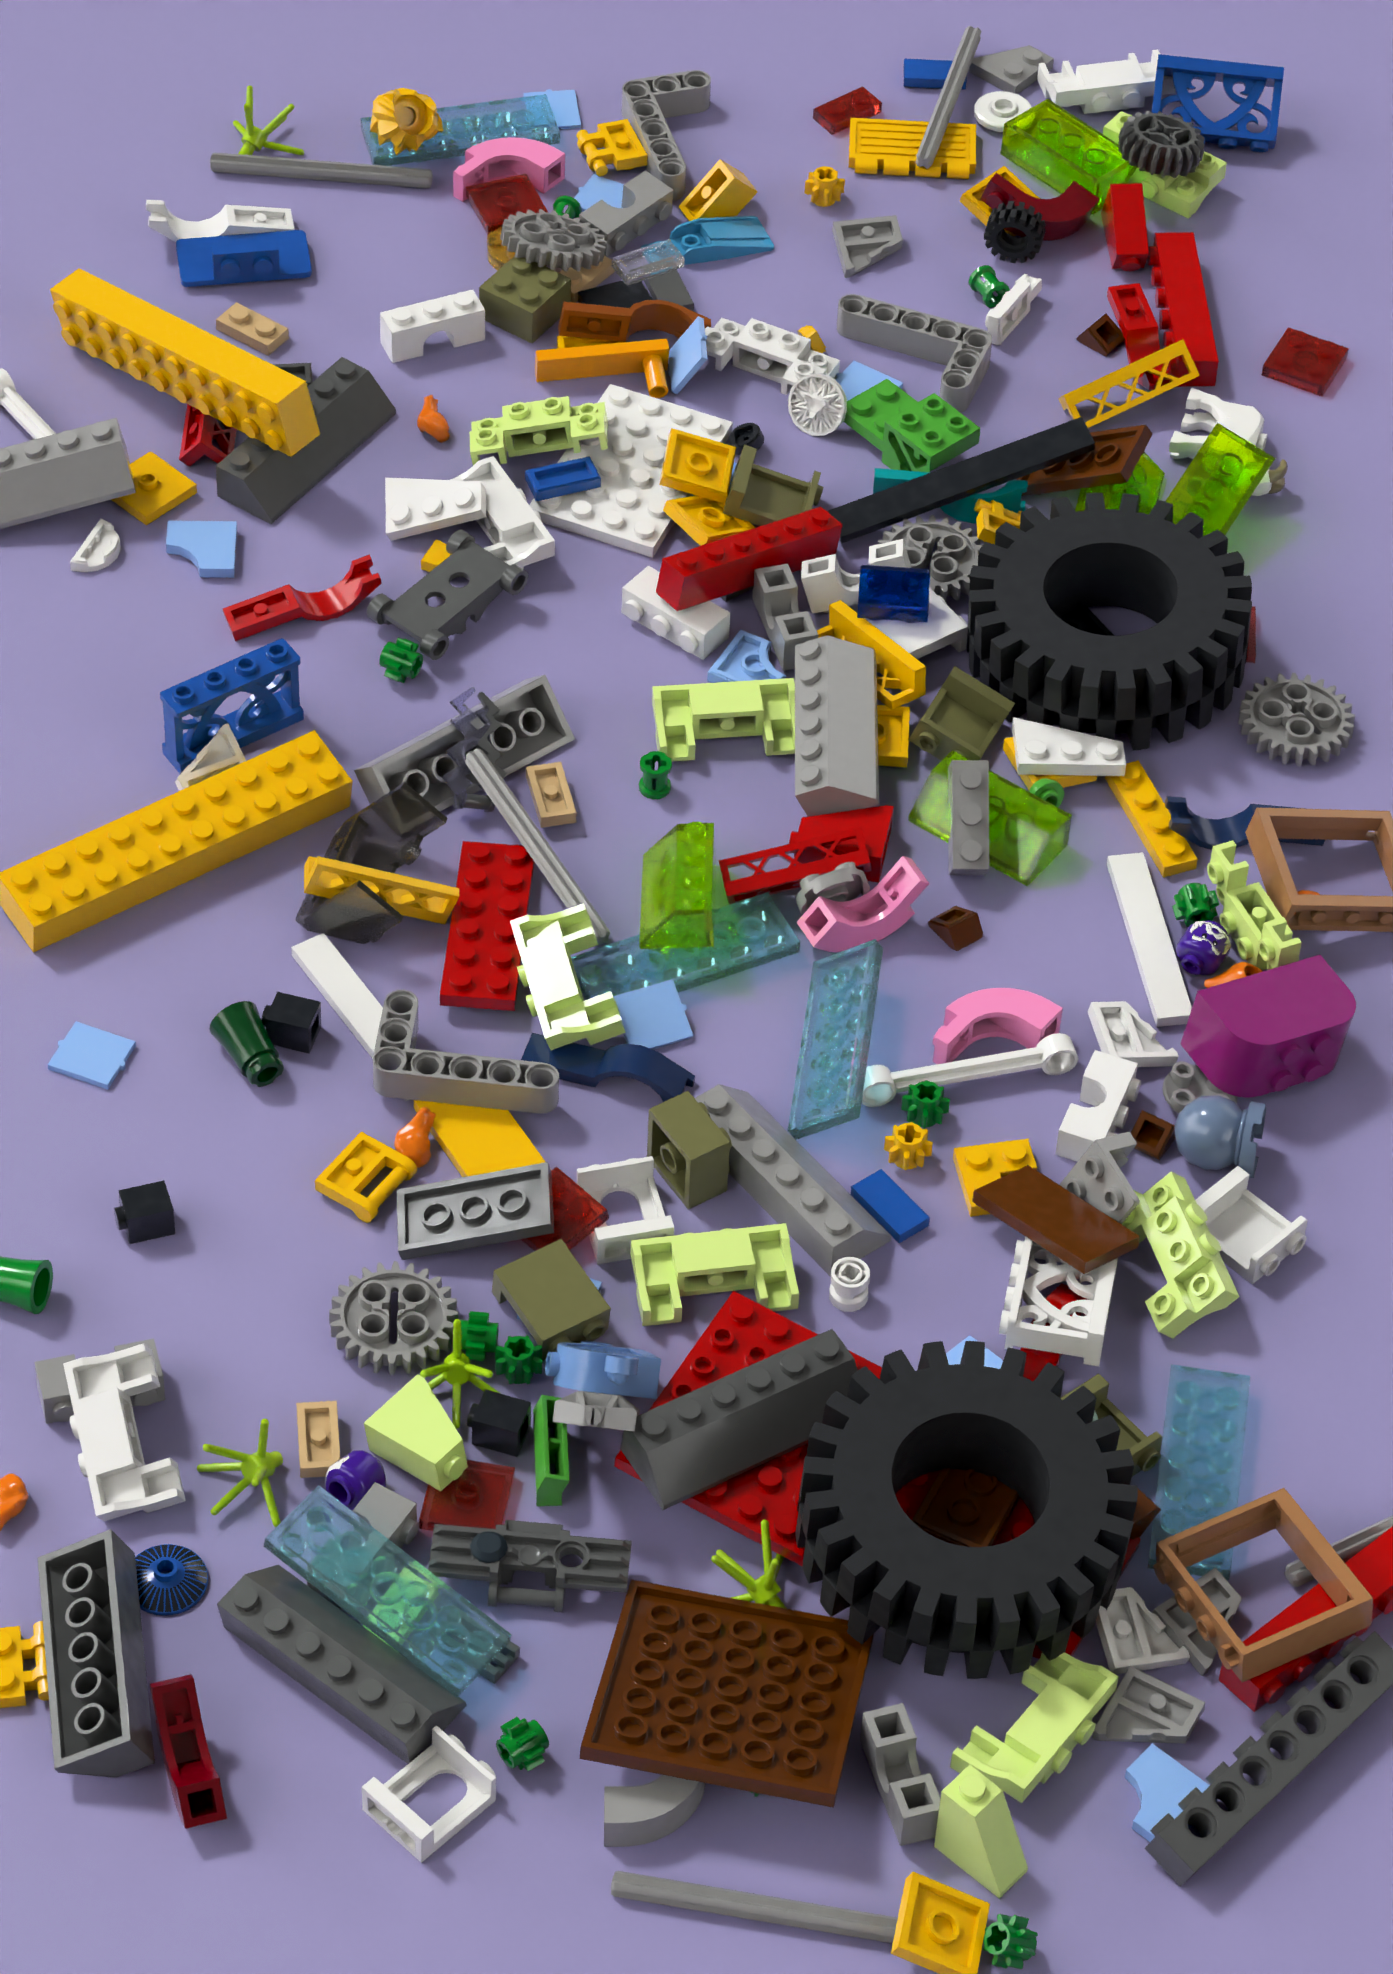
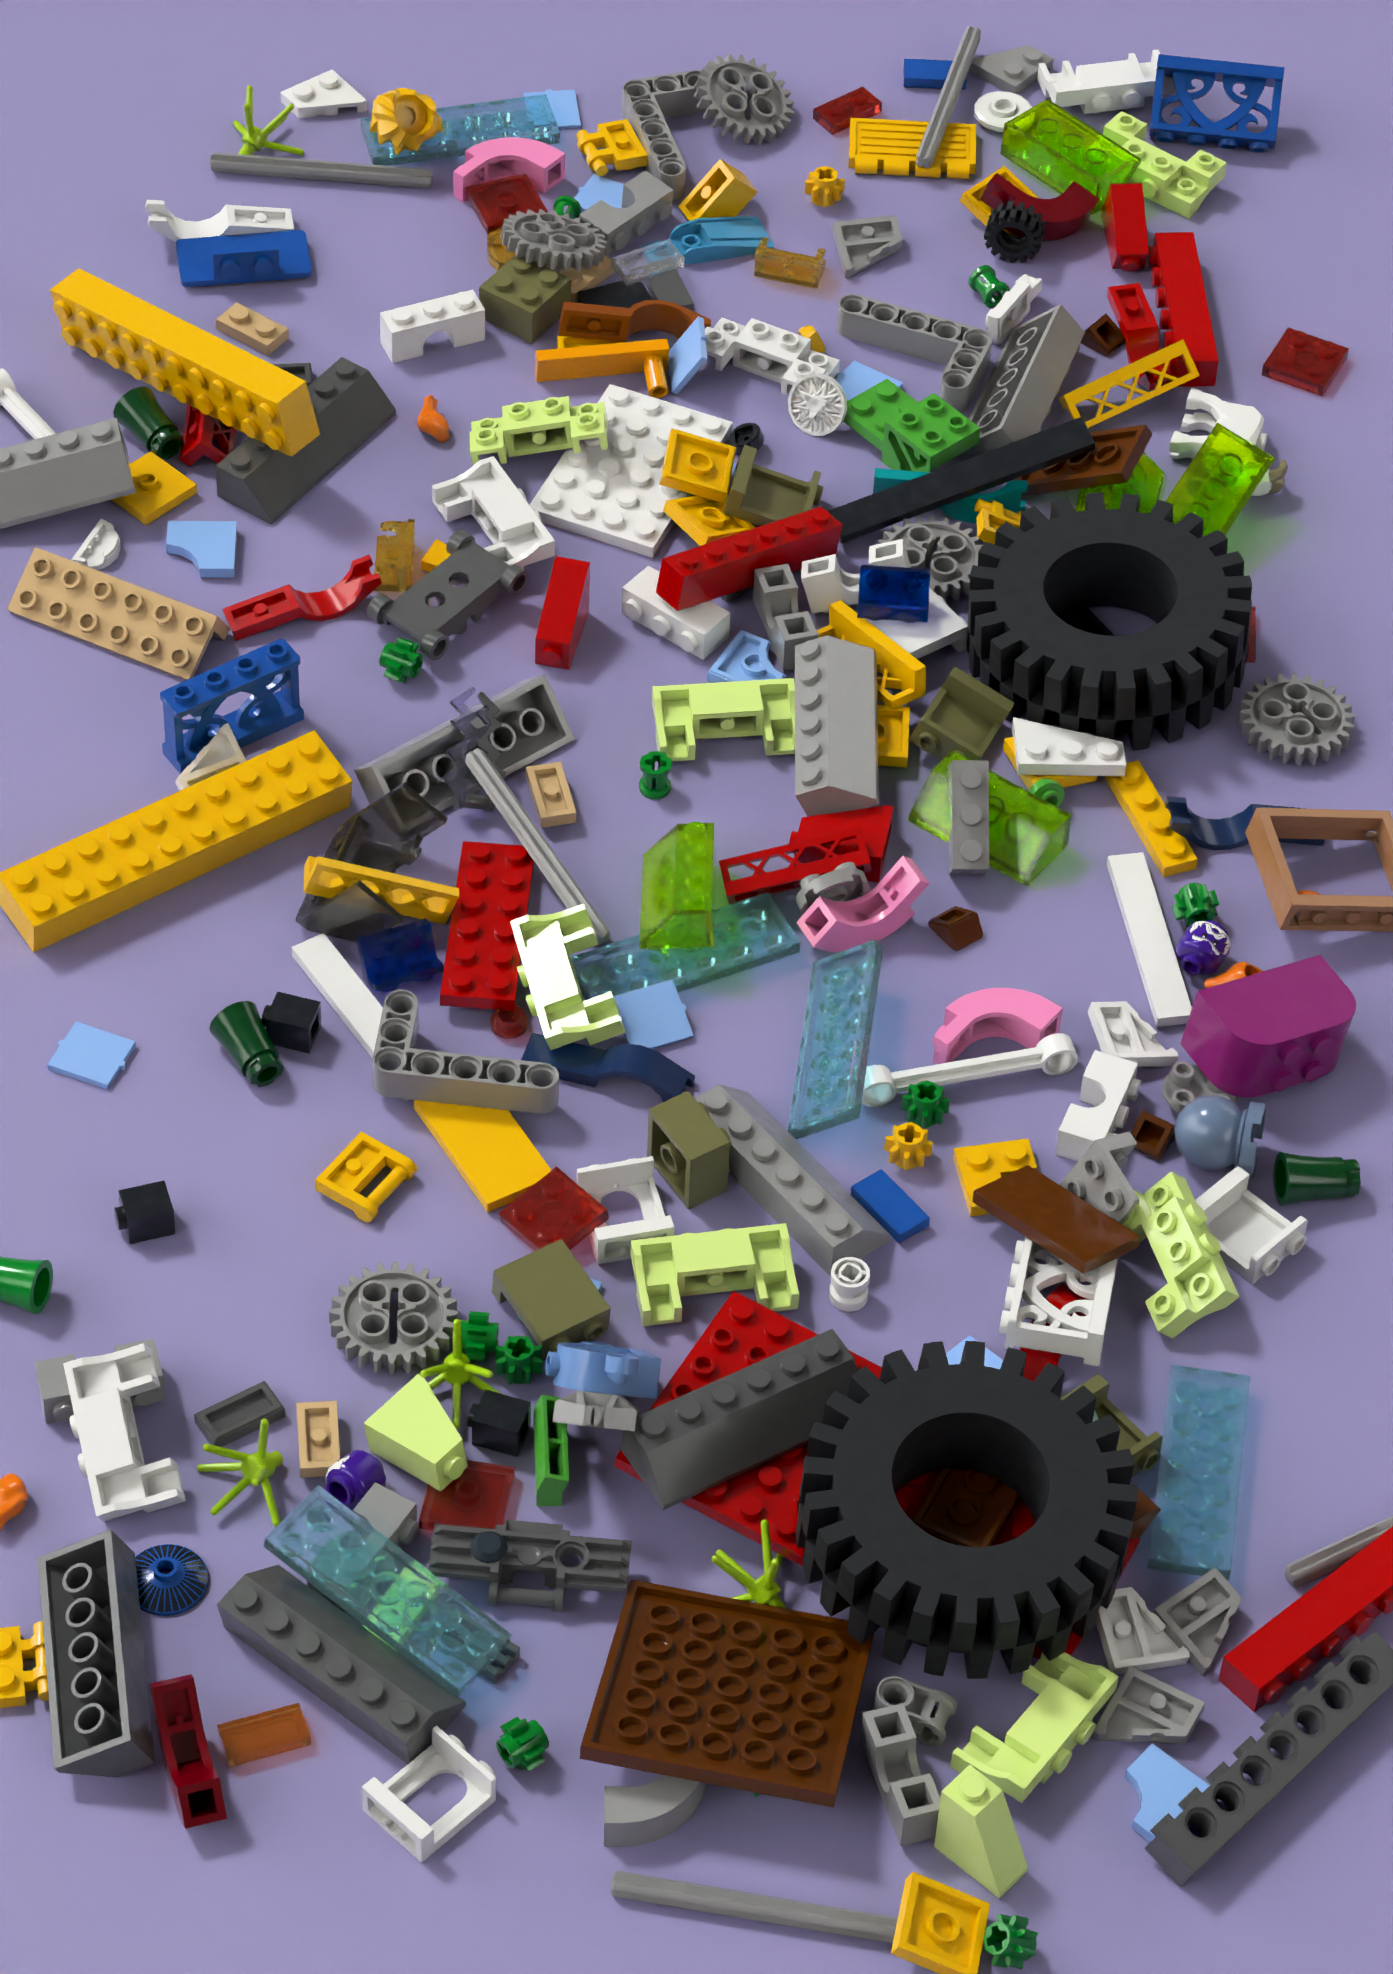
(114, 614): none -> tan bracket
(148, 422): none -> dark green plant
(239, 1415): none -> dark grey tile
(264, 1734): none -> clear orange tile
(322, 96): none -> white wing
(396, 556): none -> clear yellow hinge
(399, 956): none -> clear blue bracket
(414, 1137): orange animal -> none
(430, 504): white wing -> none
(475, 1211): plate -> none
(511, 1030): none -> clear red plate
(562, 478): blue tile -> none
(563, 613): none -> red slope
(743, 99): none -> light grey gear
(789, 266): none -> clear yellow hinge
(920, 1707): none -> light grey piece
(1025, 379): none -> light grey slope
(1161, 144): dark grey gear -> none
(1242, 1524): medium nougat window -> none
(1250, 914): yellowish green bracket -> none
(1314, 1178): none -> dark green plant

